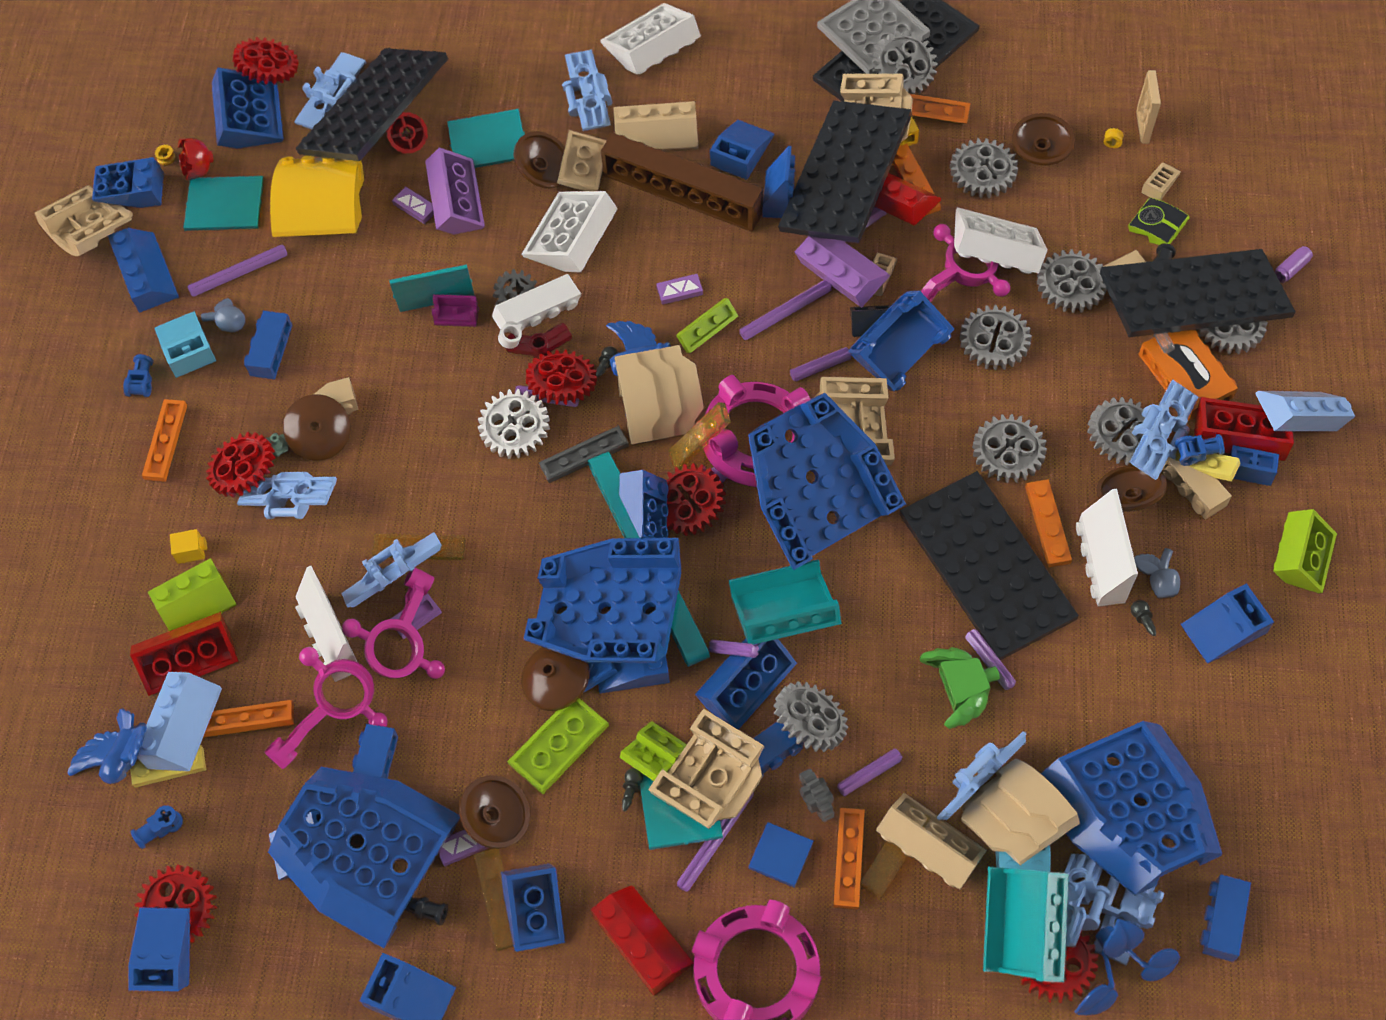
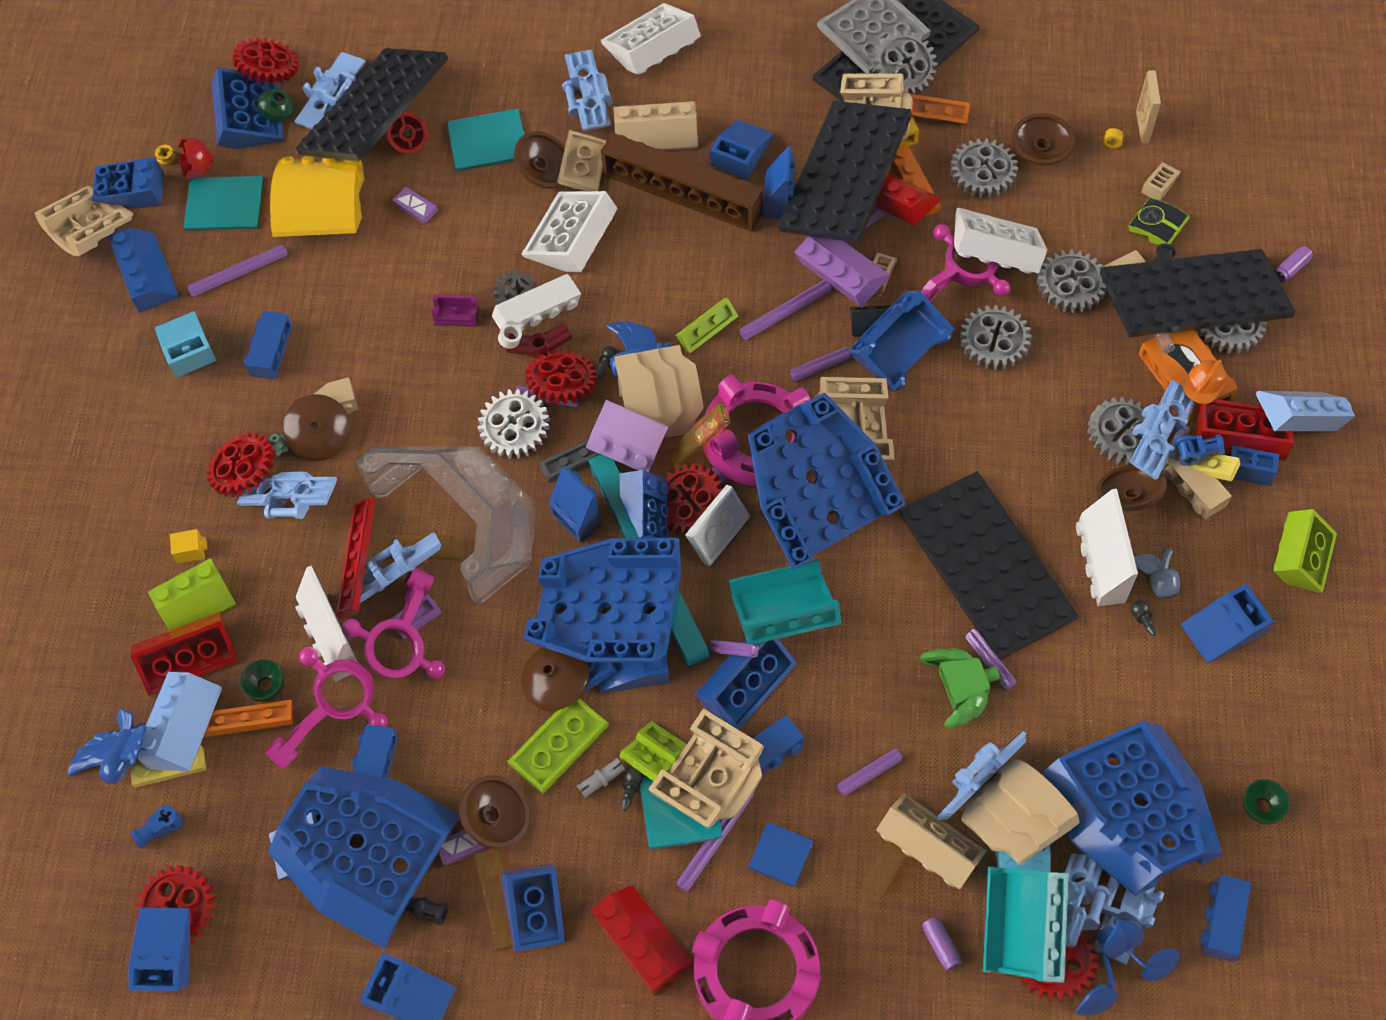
(139, 380): blue connector -> none
(164, 440): orange plate -> none
(226, 316): sand blue piece -> none
(255, 674): none -> dark green piece
(274, 109): none -> dark green piece
(355, 558): none -> red tile
(418, 289): teal piece -> none
(454, 192): medium lavender slope -> none
(481, 489): none -> clear windscreen
(575, 505): none -> blue slope
(600, 778): none -> light grey pin
(626, 436): none -> lavender slope
(679, 289): medium lavender tile -> none
(718, 525): none -> white tile
(810, 716): light grey gear -> none
(816, 795): dark grey gear -> none
(849, 858): orange plate -> none
(942, 943): none -> medium lavender piece
(1023, 461): light grey gear -> none
(1048, 523): orange plate -> none
(1205, 381): none -> orange piece
(1271, 793): none -> dark green piece

